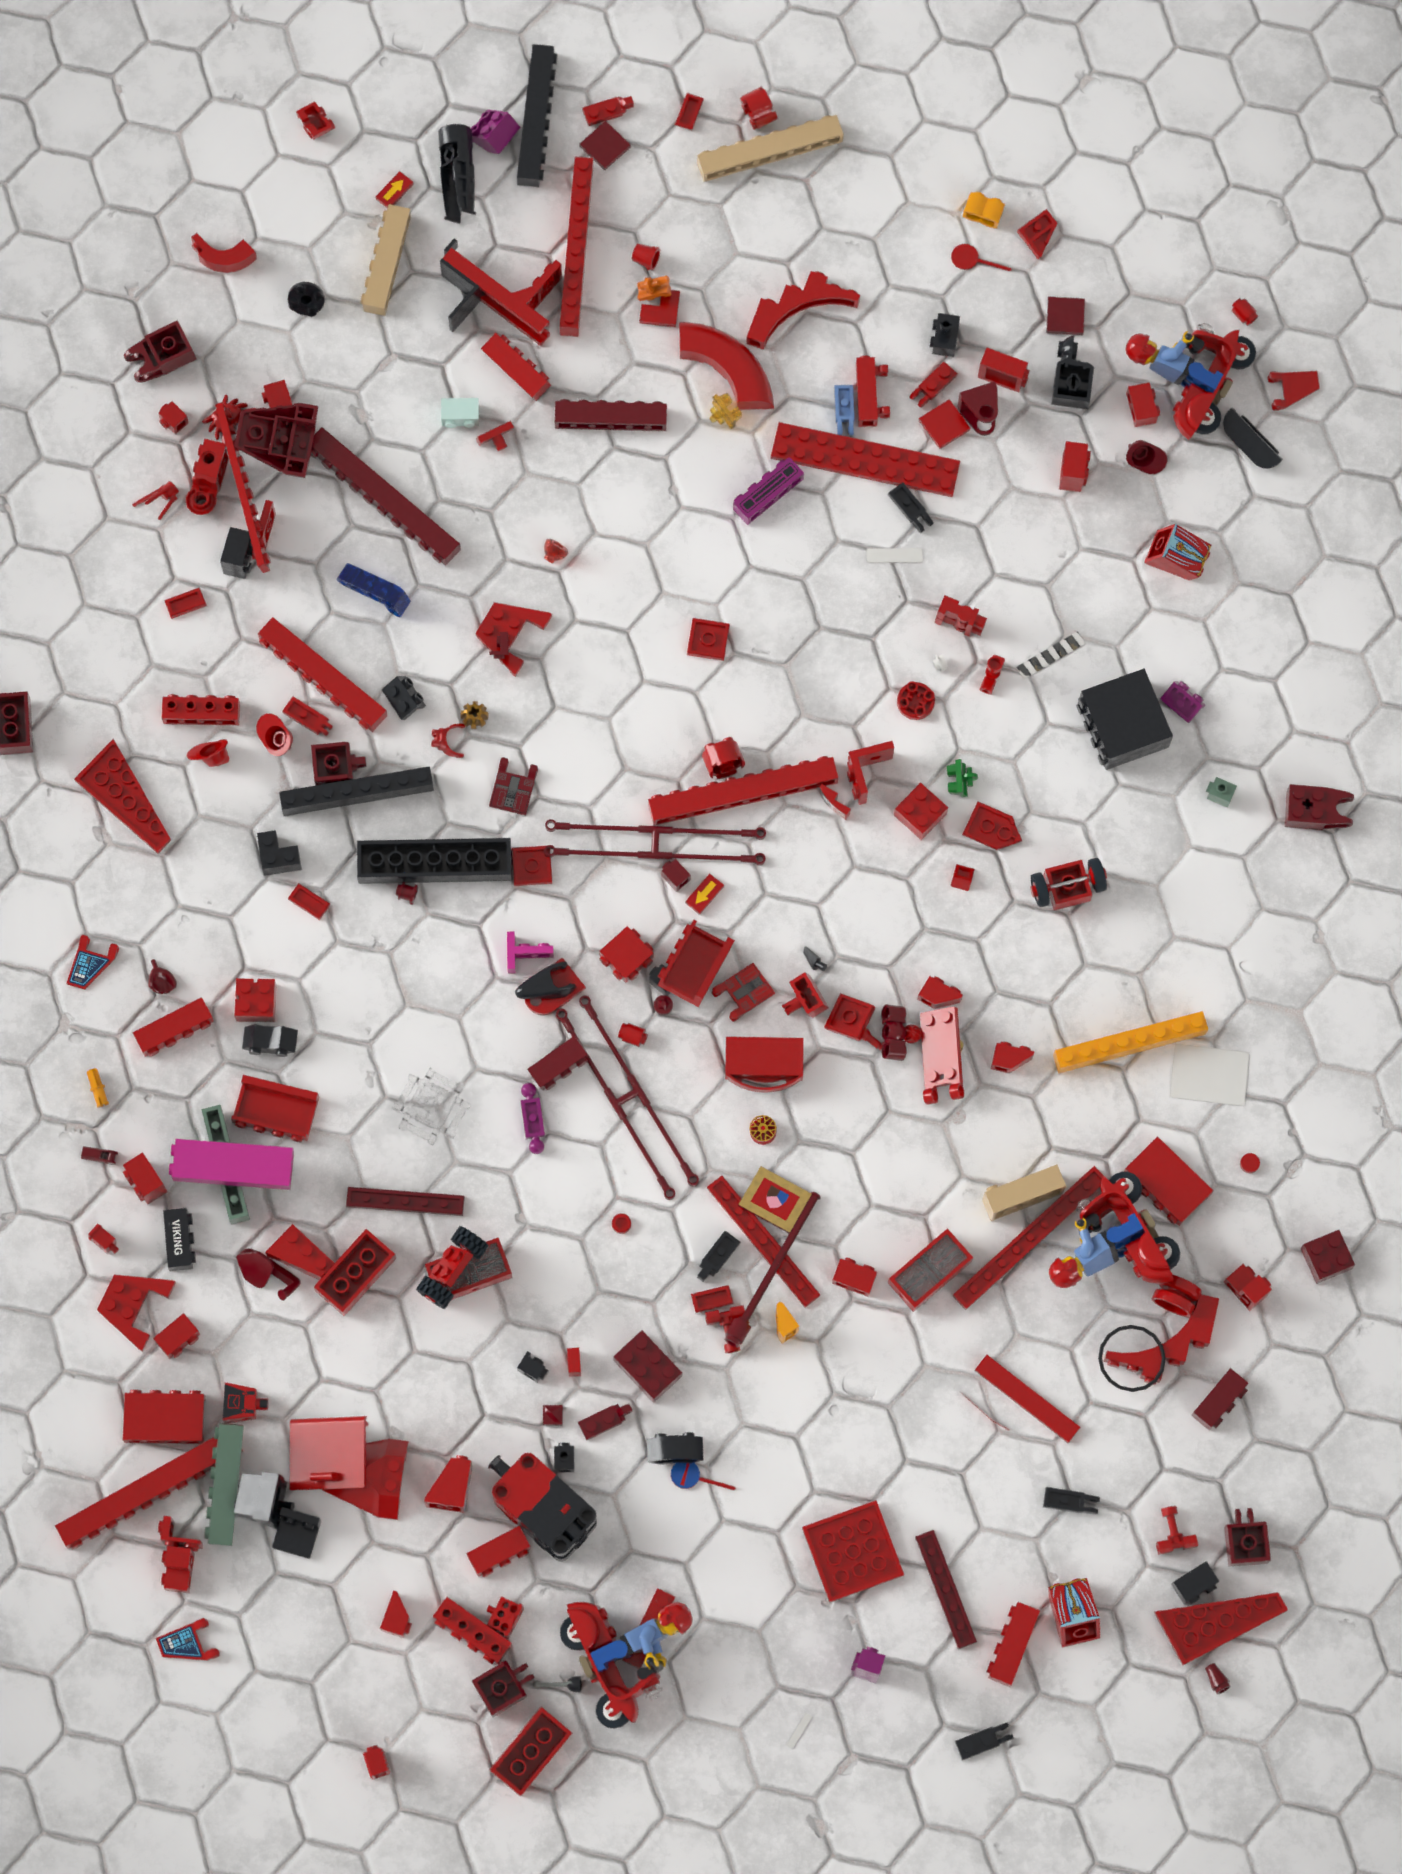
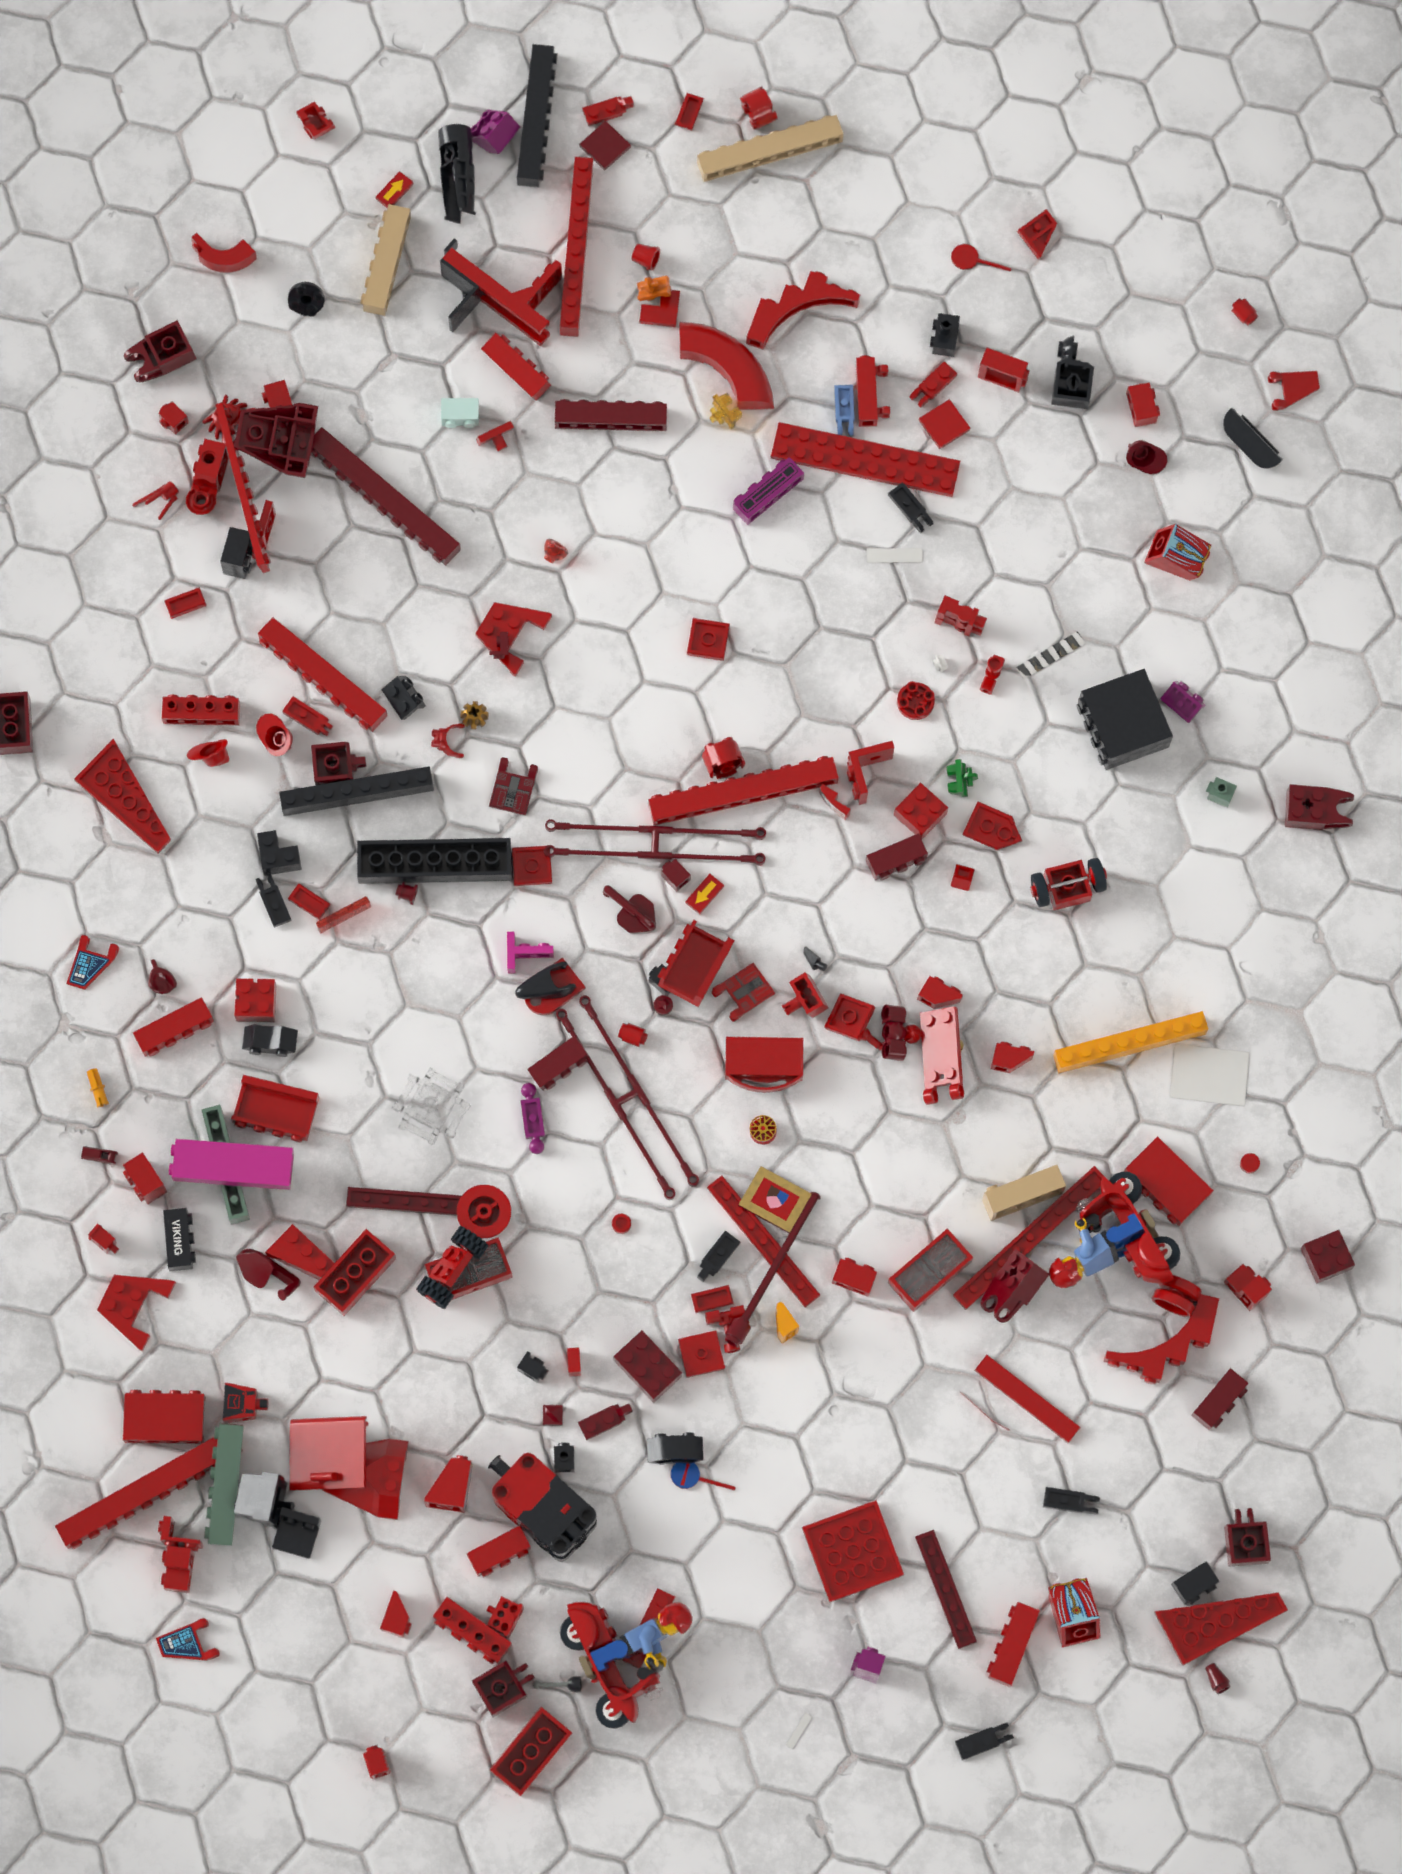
(177, 1336): red brick -> none
(273, 902): none -> black hinge
(343, 914): none -> clear red tile
(375, 588): clear blue beam -> none
(484, 1211): none -> red piece
(626, 954): red brick -> none
(636, 914): none -> dark red piece
(701, 1354): none -> red plate
(897, 857): none -> dark red brick
(979, 405): dark red hose -> none
(983, 209): light orange brick -> none
(1013, 1286): none -> dark red brick
(1065, 315): dark red tile -> none
(1074, 466): red brick -> none
(1123, 1387): black piece -> none
(1176, 1539): red bar -> none
(1202, 387): piece -> none

